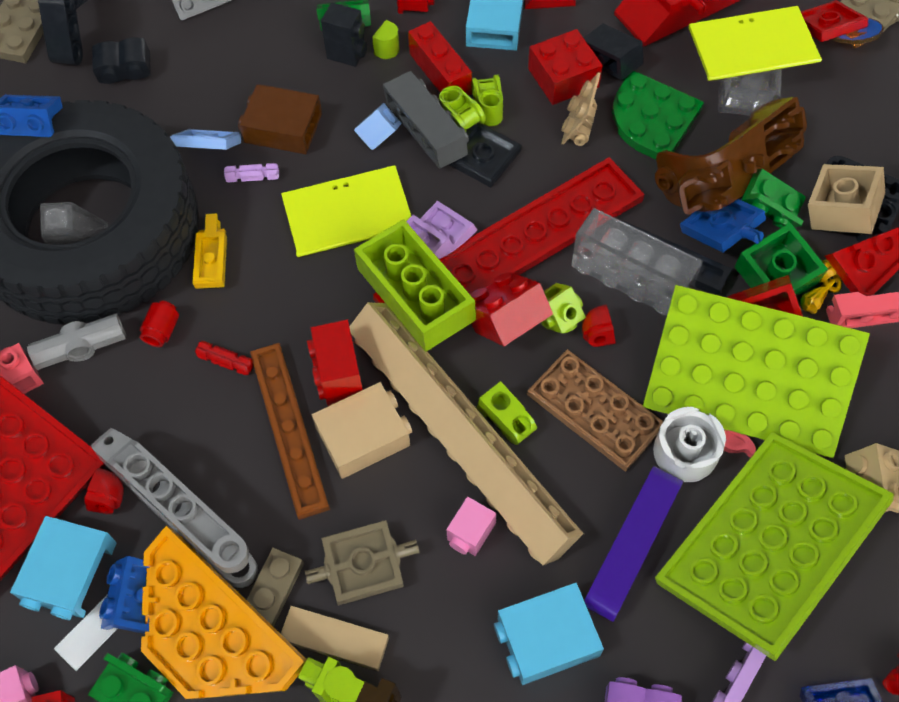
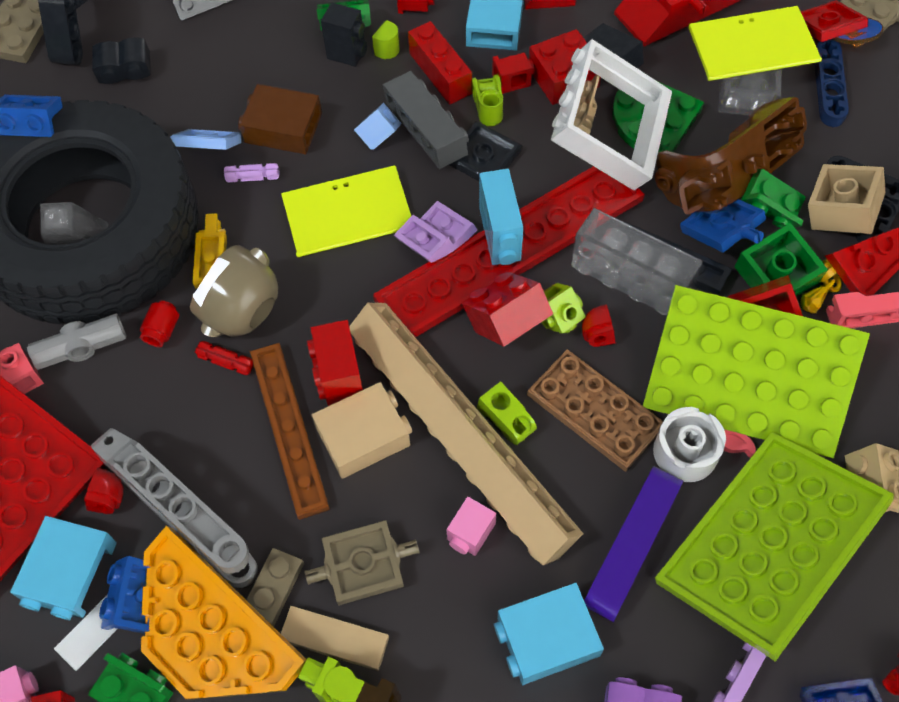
(235, 293): none -> dark tan piece
(415, 285): lime brick -> none
(462, 107): lime piece -> none
(500, 217): none -> medium azure brick
(513, 71): none -> red brick
(634, 83): none -> white window
(836, 82): none -> dark blue beam

